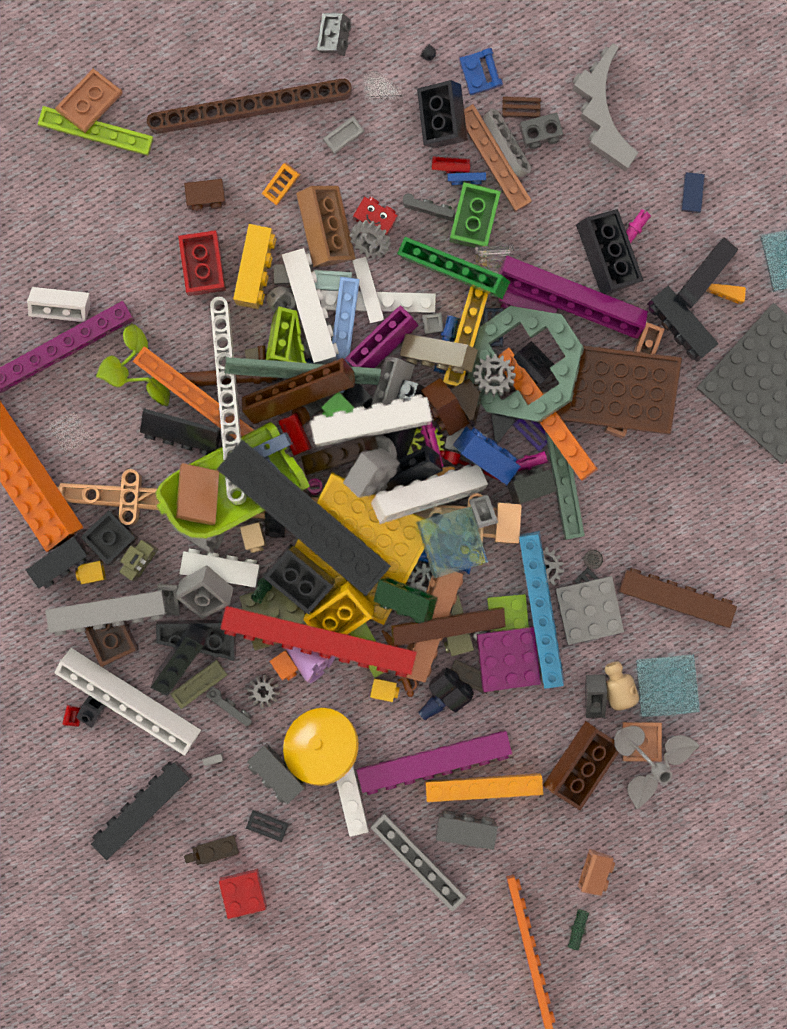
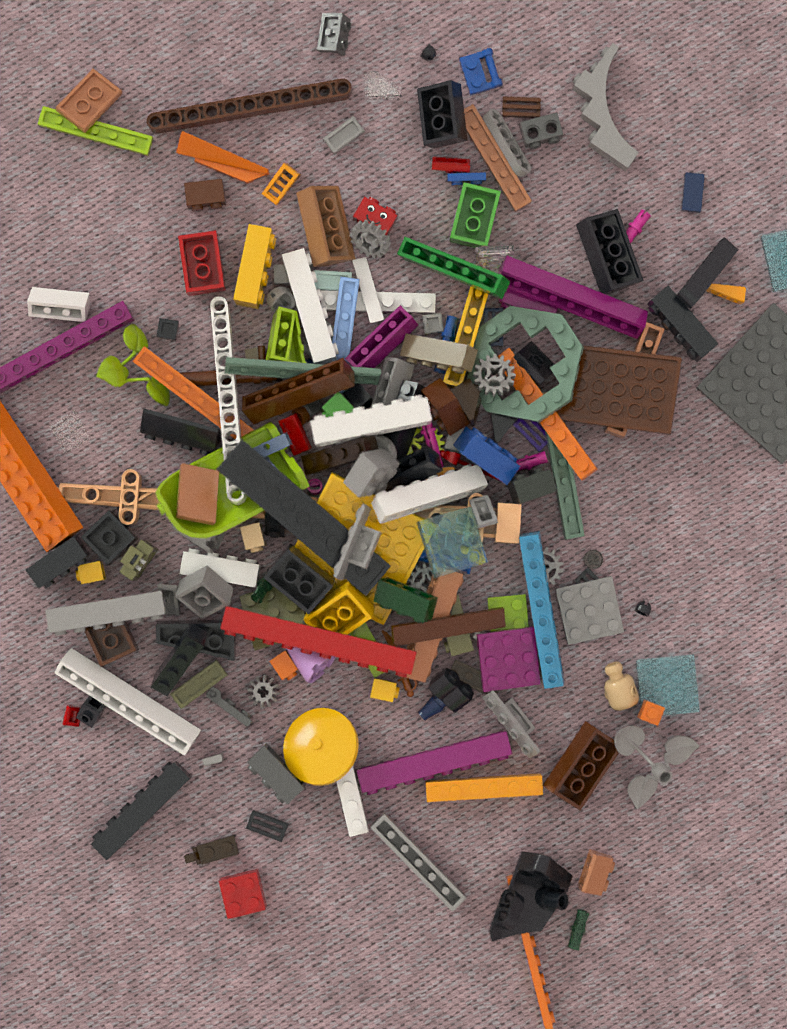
(167, 329): none -> black plate
(219, 159): none -> orange wedge
(360, 544): none -> light grey bracket
(426, 206): dark grey plate -> none
(466, 830): dark grey brick -> none
(514, 721): none -> light grey bracket
(532, 896): none -> black panel
(595, 696): dark grey slope -> none
(643, 609): none -> black hinge
(651, 712): none -> orange brick
(652, 743): nougat plate -> none
(677, 598): reddish brown brick -> none

